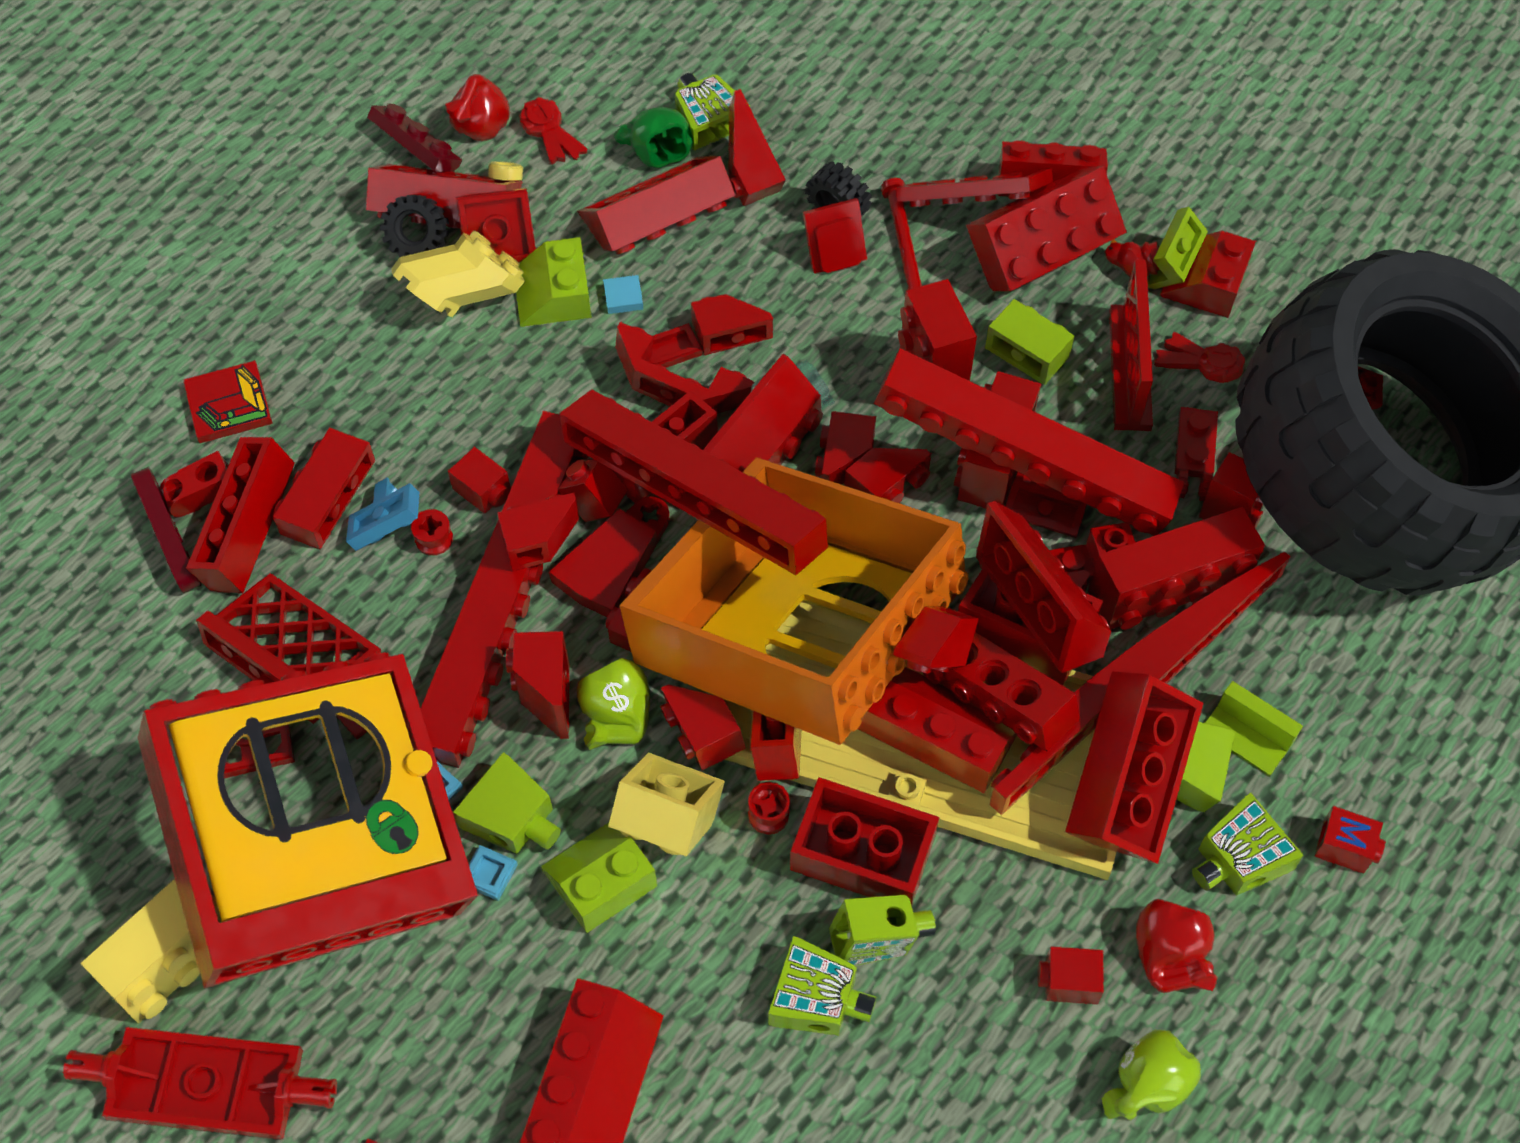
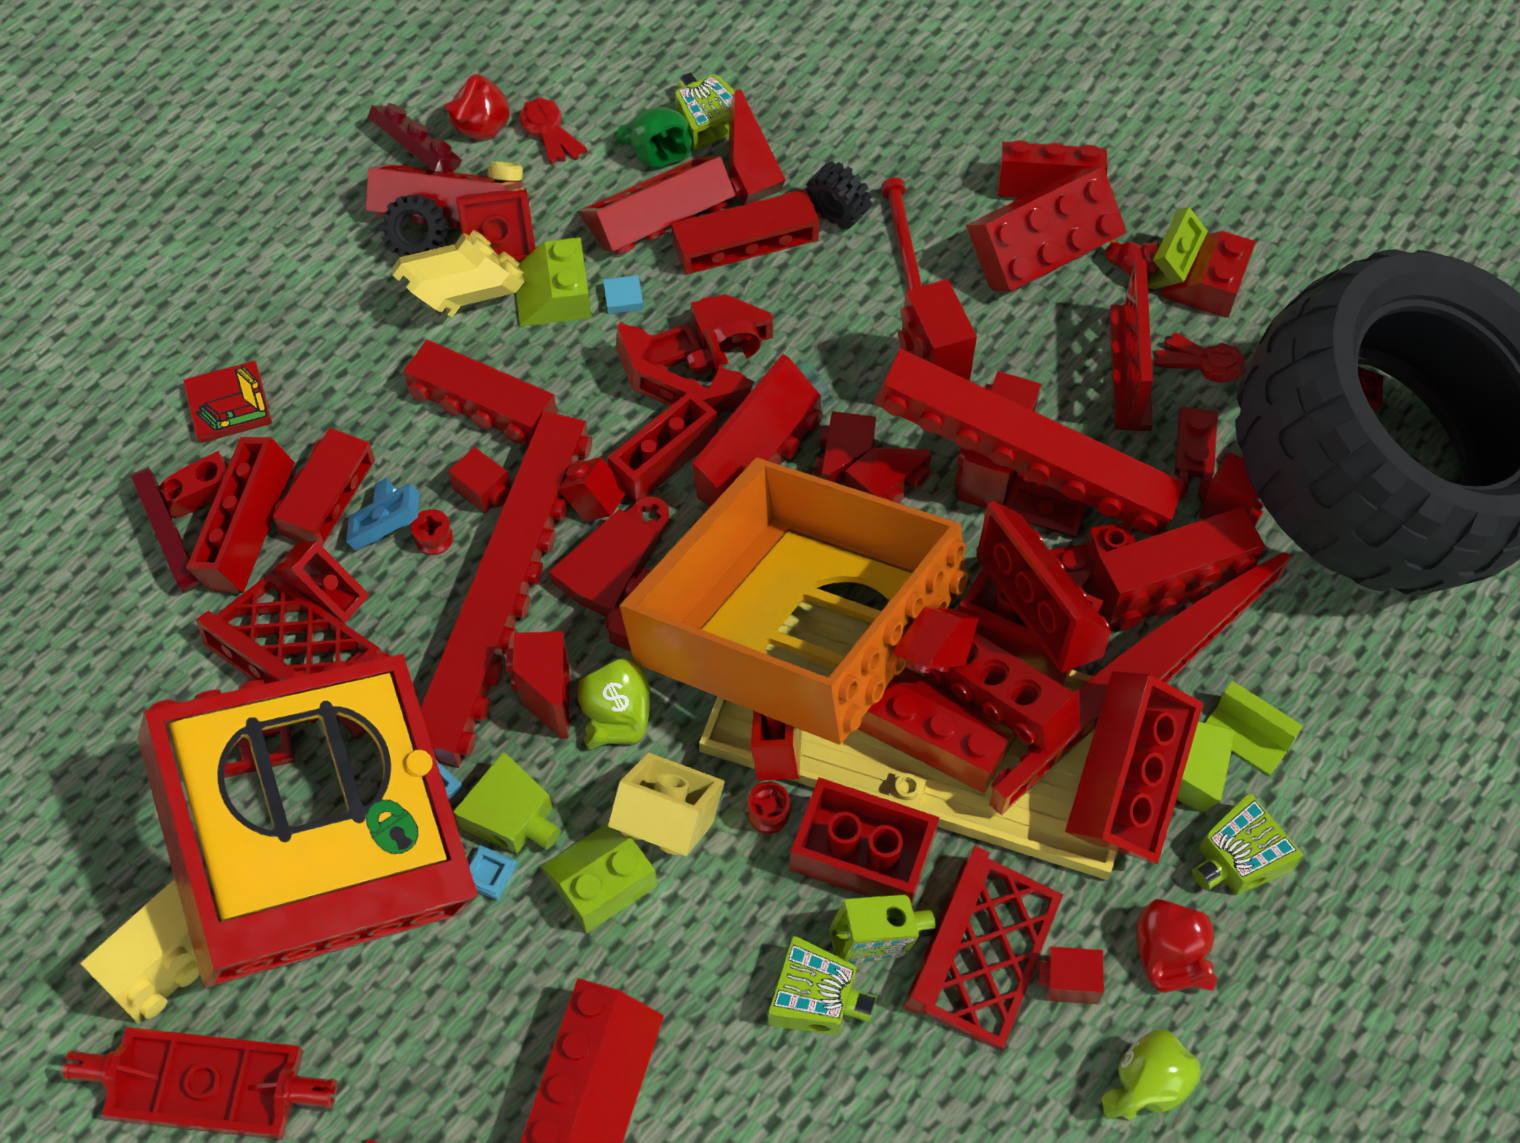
(321, 579): none -> red slope
(477, 391): none -> red brick
(537, 529): red slope -> none
(695, 481): red brick -> none
(701, 360): none -> red piece
(705, 725): red slope -> none
(745, 231): none -> red brick
(835, 236): red piece -> none
(949, 932): none -> red fence
(978, 186): red wing -> none
(1029, 341): lime brick -> none
(1350, 840): red brick -> none

